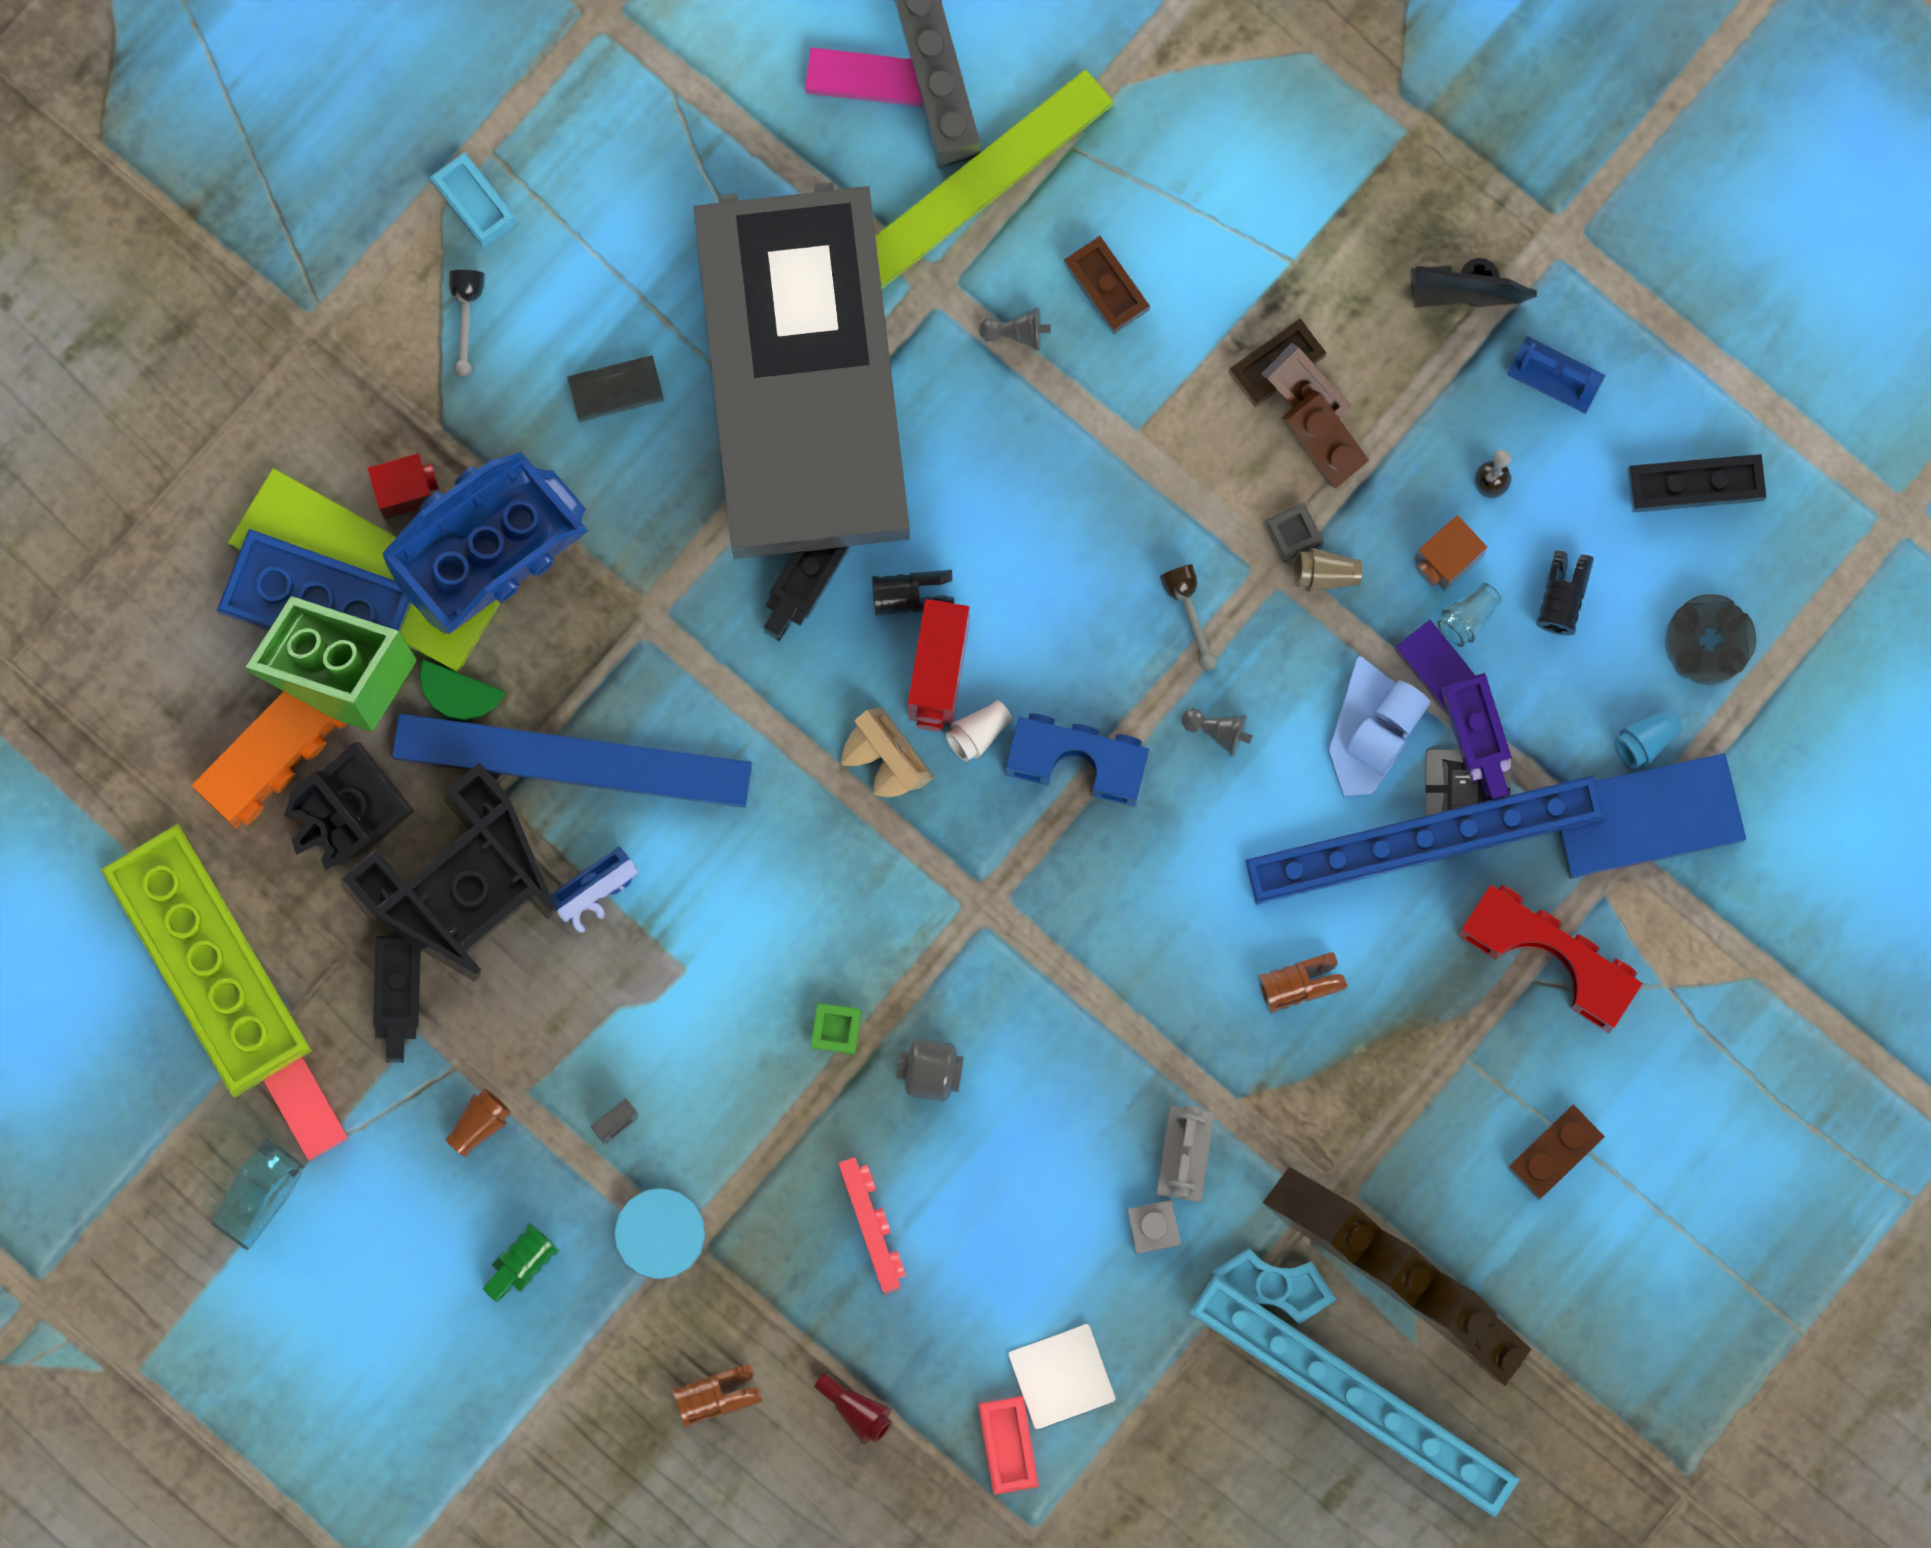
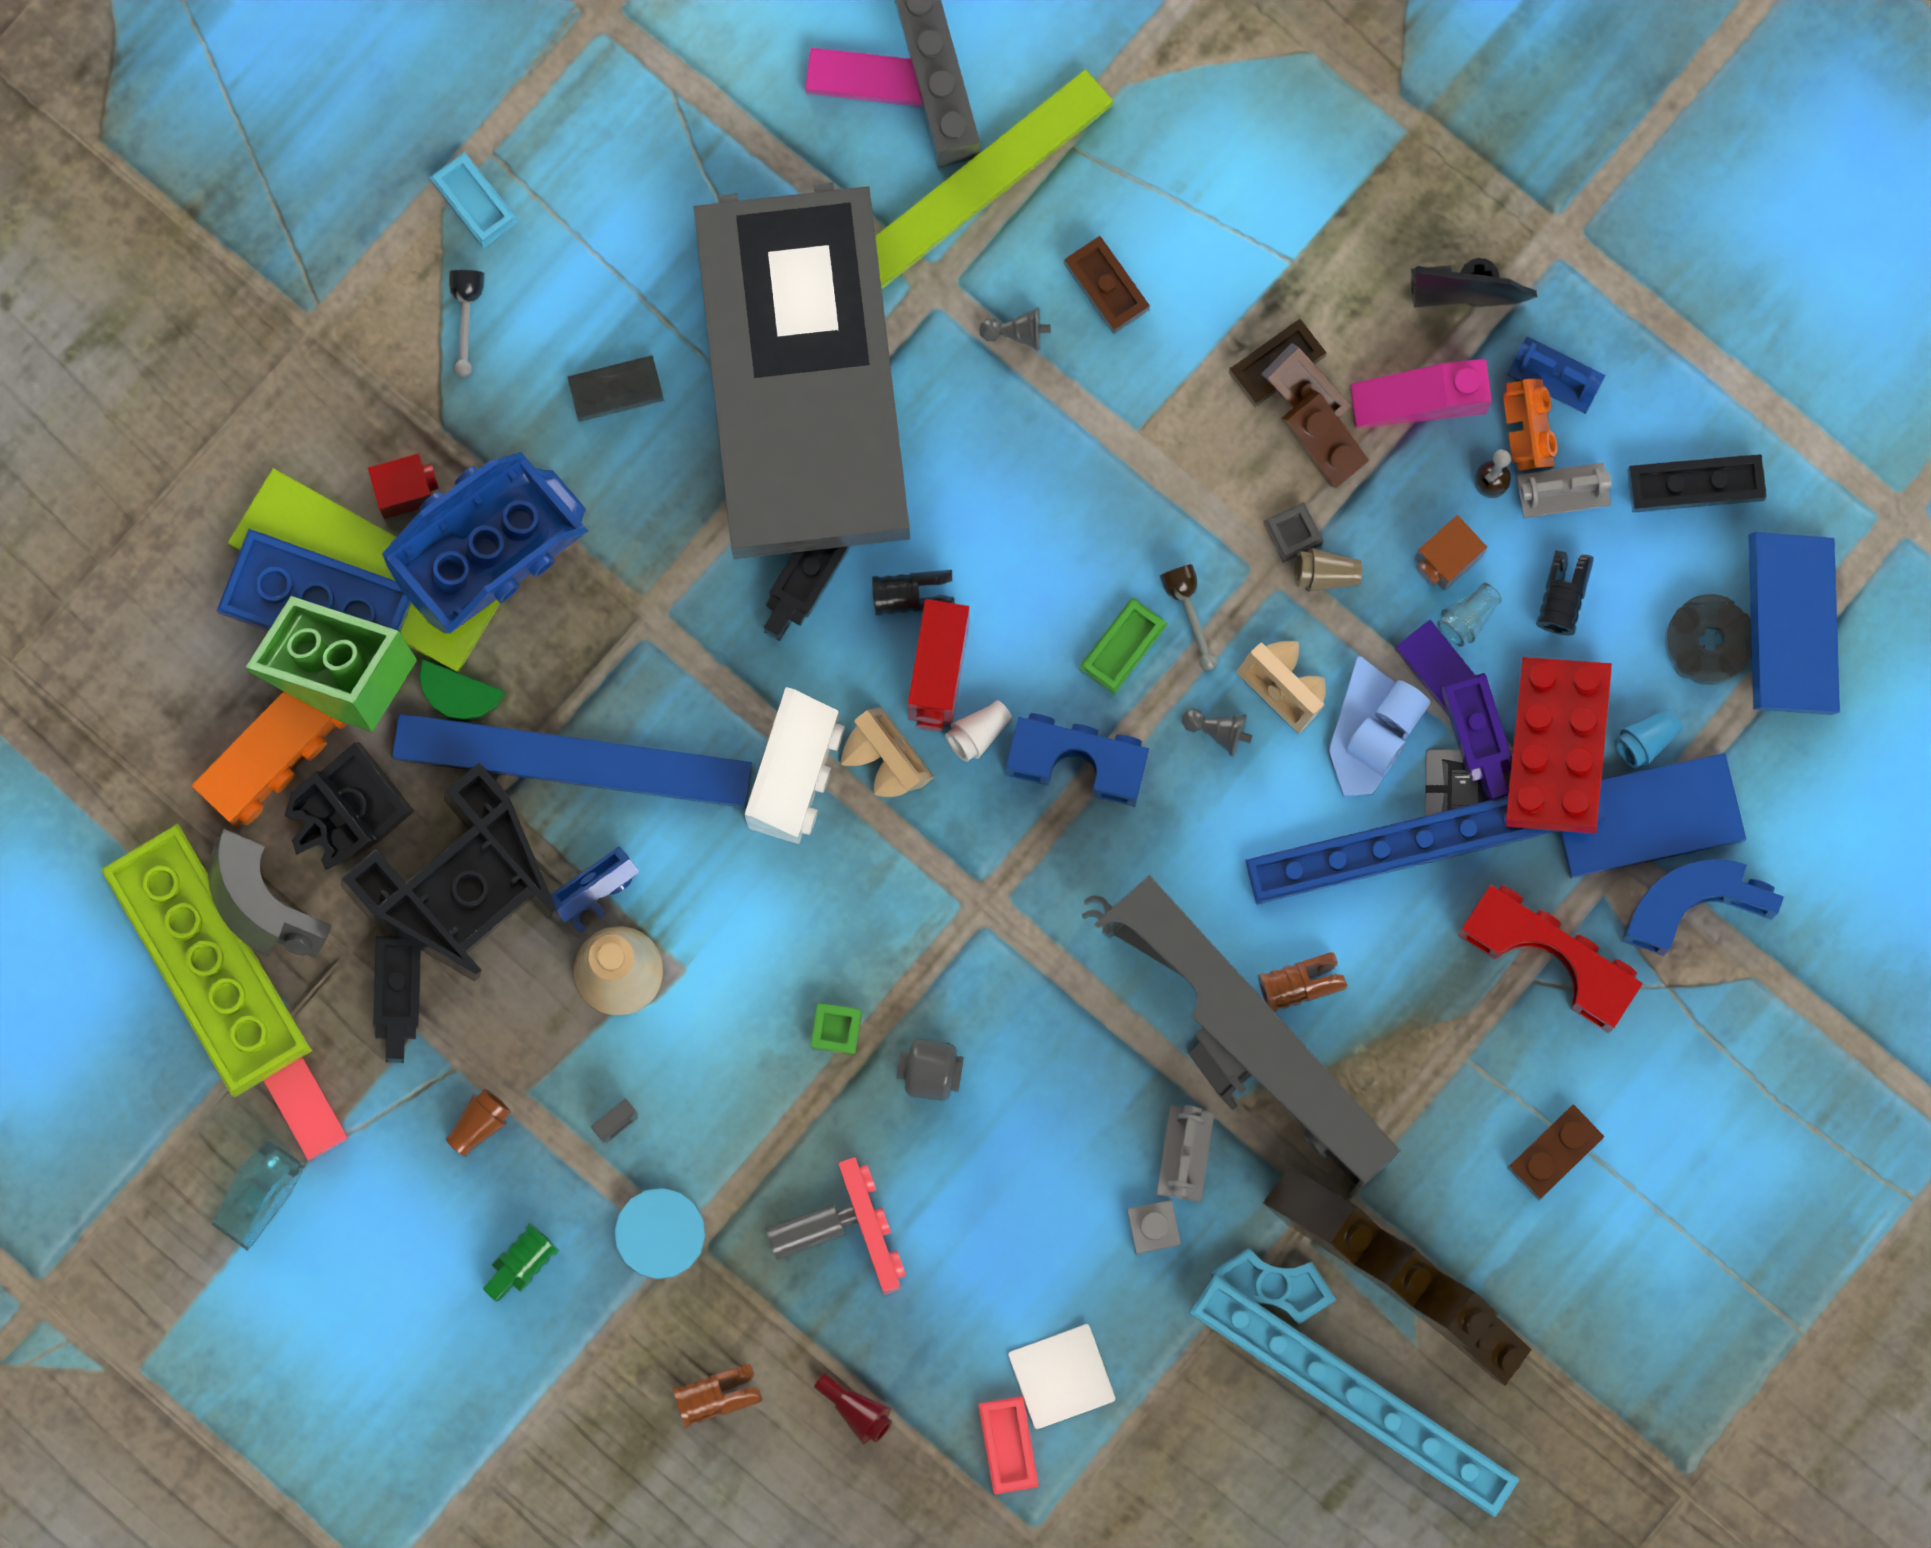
(249, 906): none -> dark grey arch
(618, 970): none -> tan cone
(794, 767): none -> white slope
(810, 1229): none -> dark grey cylinder
(1123, 646): none -> bright green tile
(1246, 1036): none -> dark grey piece
(1270, 674): none -> tan tile
(1423, 394): none -> dark pink slope
(1535, 444): none -> orange hinge
(1559, 745): none -> red plate
(1564, 490): none -> light grey hinge
(1704, 881): none -> blue arch
(1793, 623): none -> blue tile

